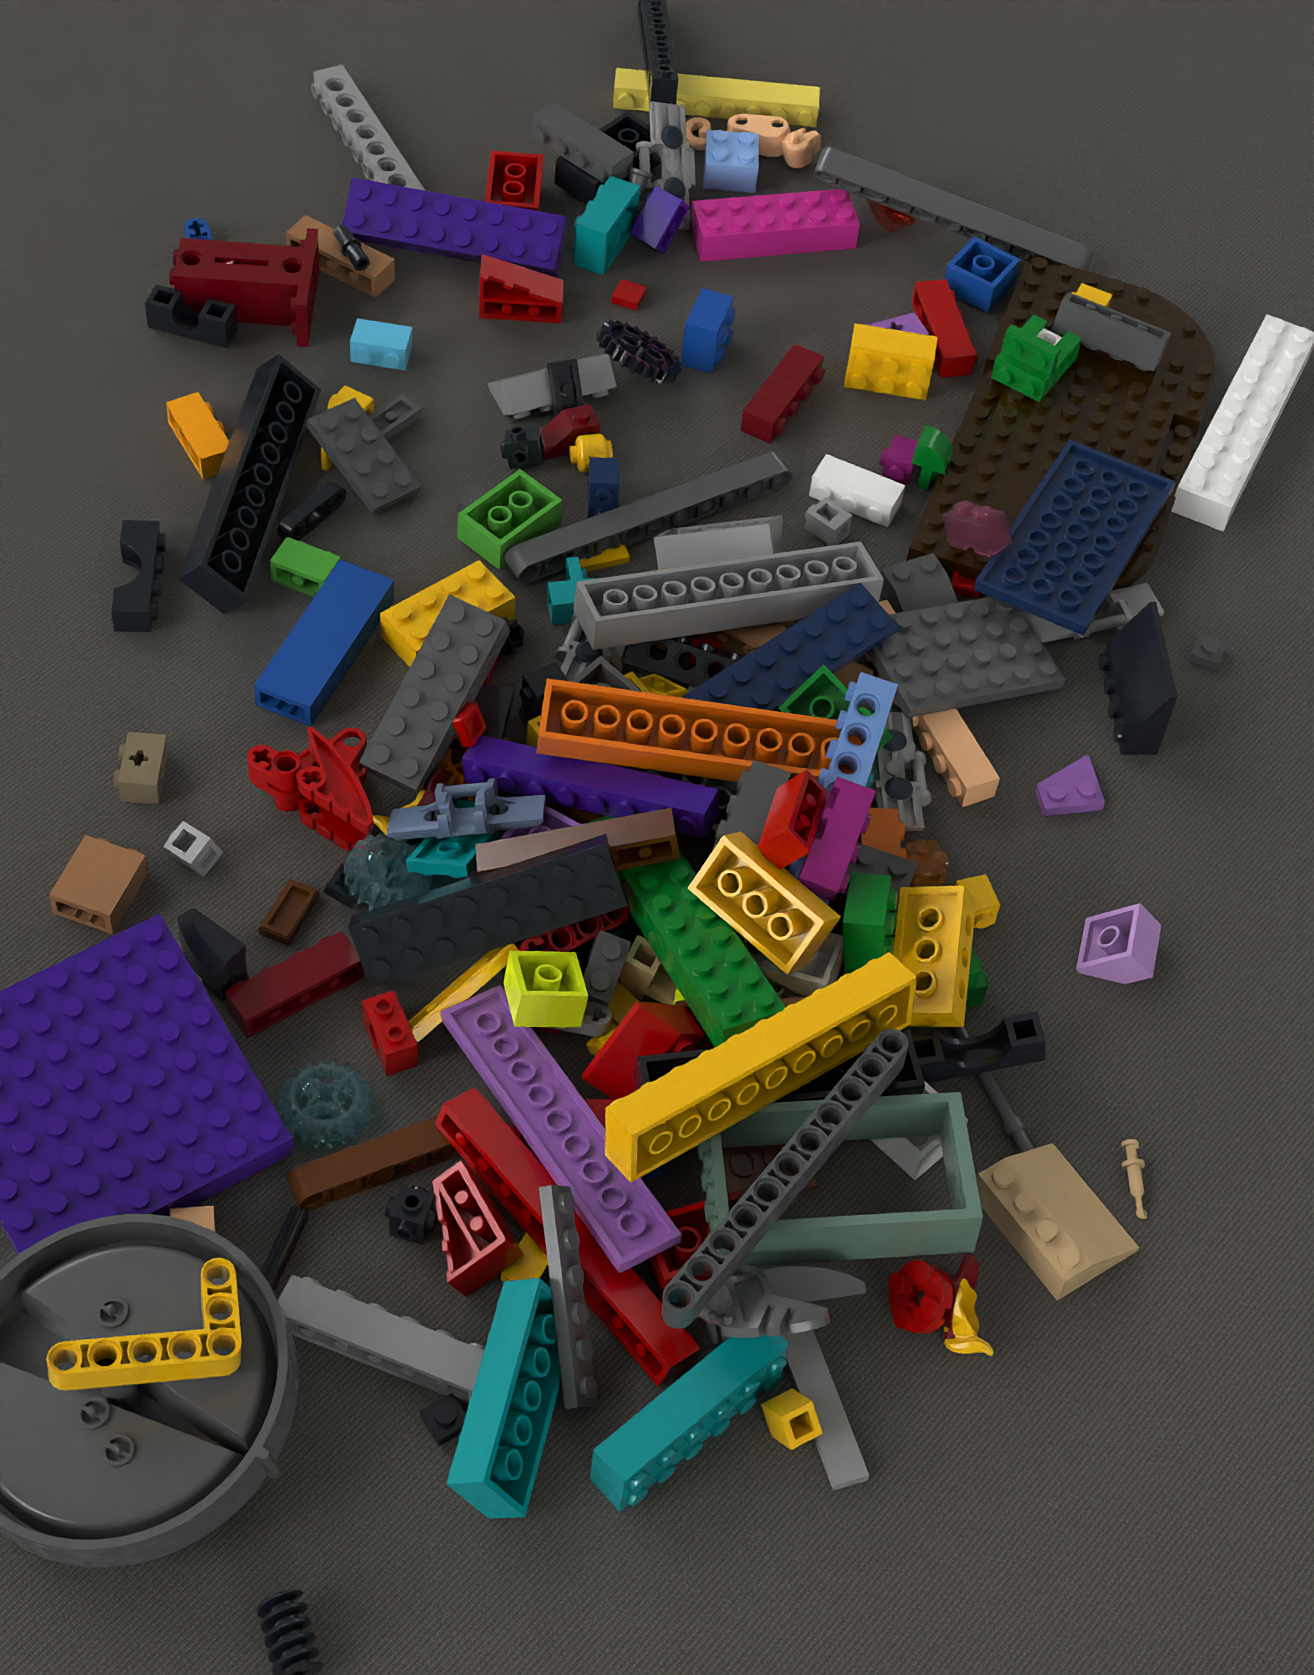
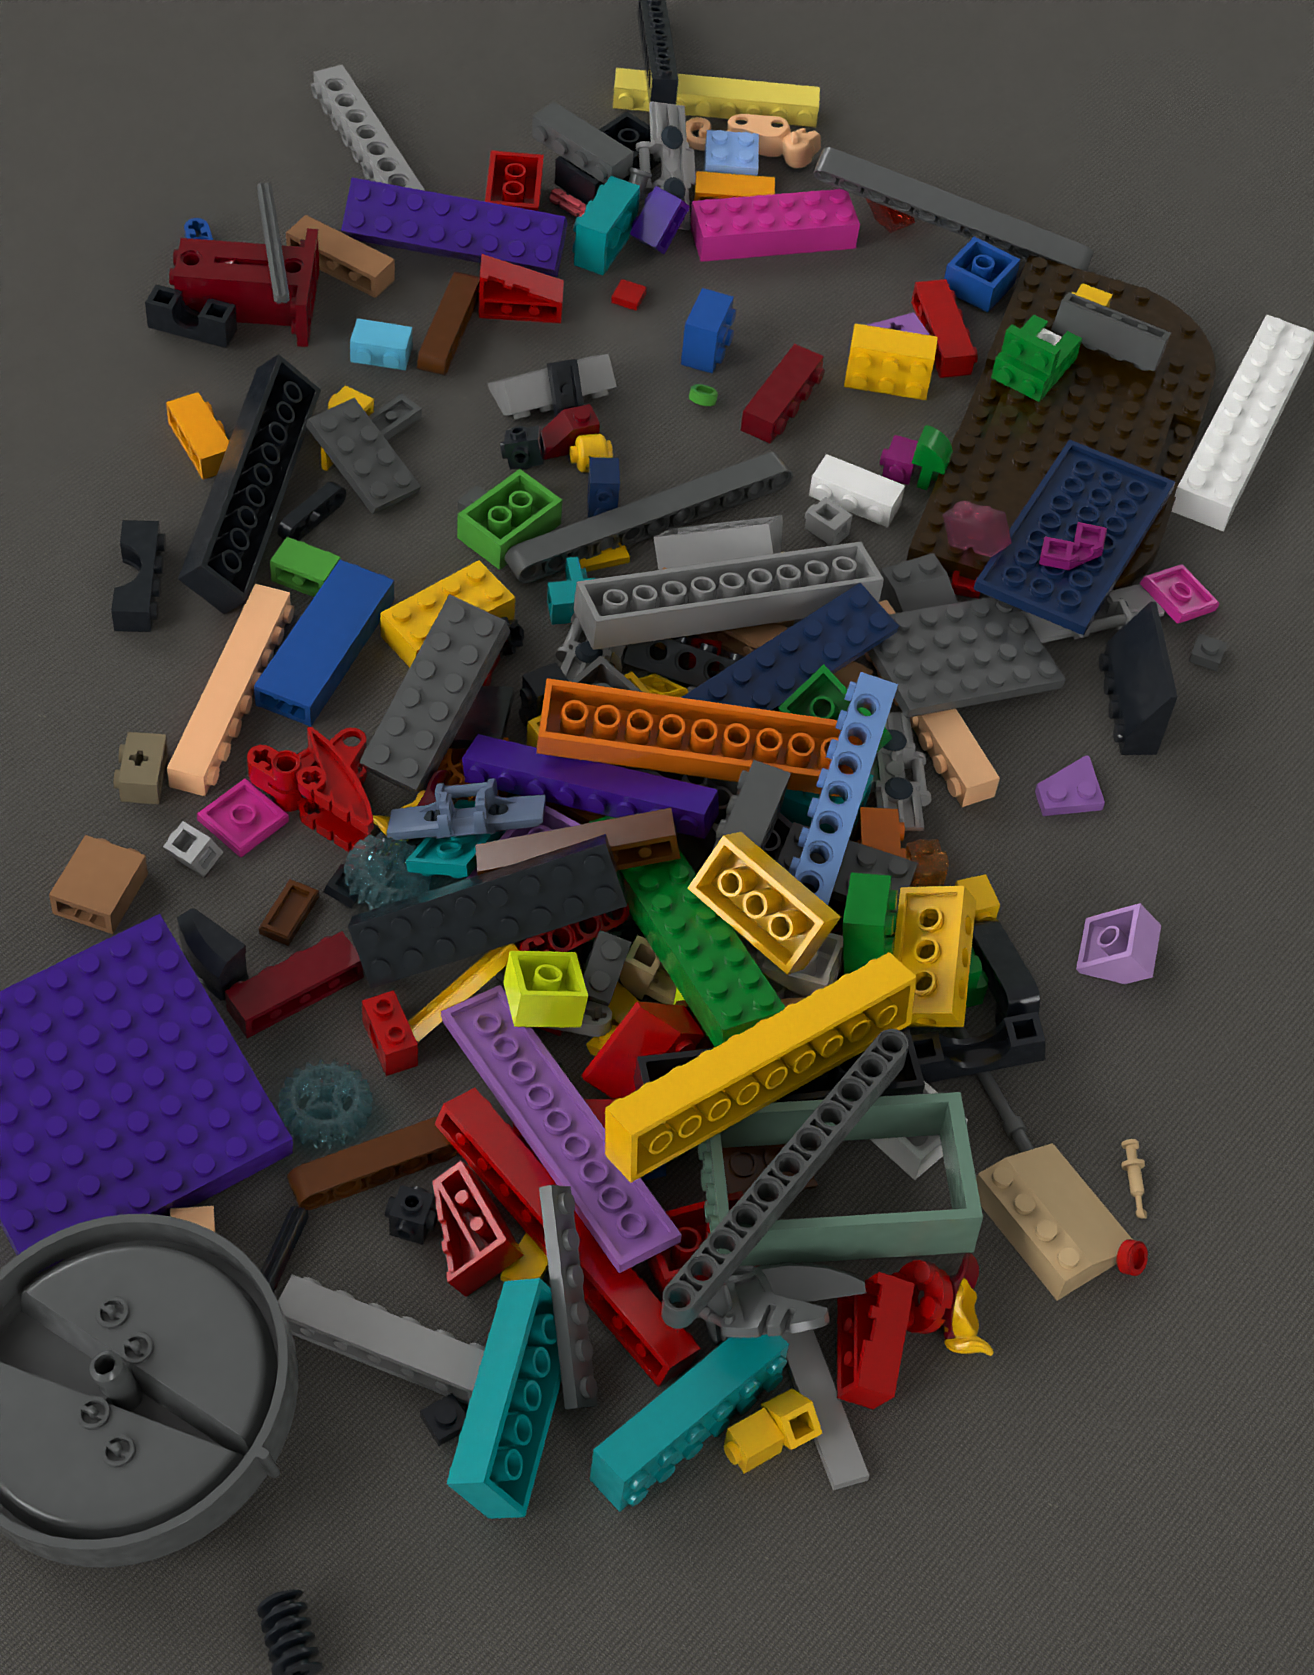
(160, 1346): yellow beam -> none
(230, 691): none -> light nougat brick
(242, 817): none -> dark pink tile
(273, 243): none -> dark grey axle
(351, 248): black axle -> none
(449, 324): none -> reddish brown beam
(469, 724): red tile -> none
(567, 202): none -> coral axle
(623, 343): black gear -> none
(703, 395): none -> bright green tile
(723, 185): none -> light orange brick
(753, 1441): none -> yellow brick
(793, 820): red brick -> none
(836, 839): magenta wedge -> none
(872, 1340): none -> red wedge
(1006, 972): none -> black beam
(1066, 555): none -> magenta tile
(1132, 1257): none -> red tile
(1179, 593): none -> dark pink tile

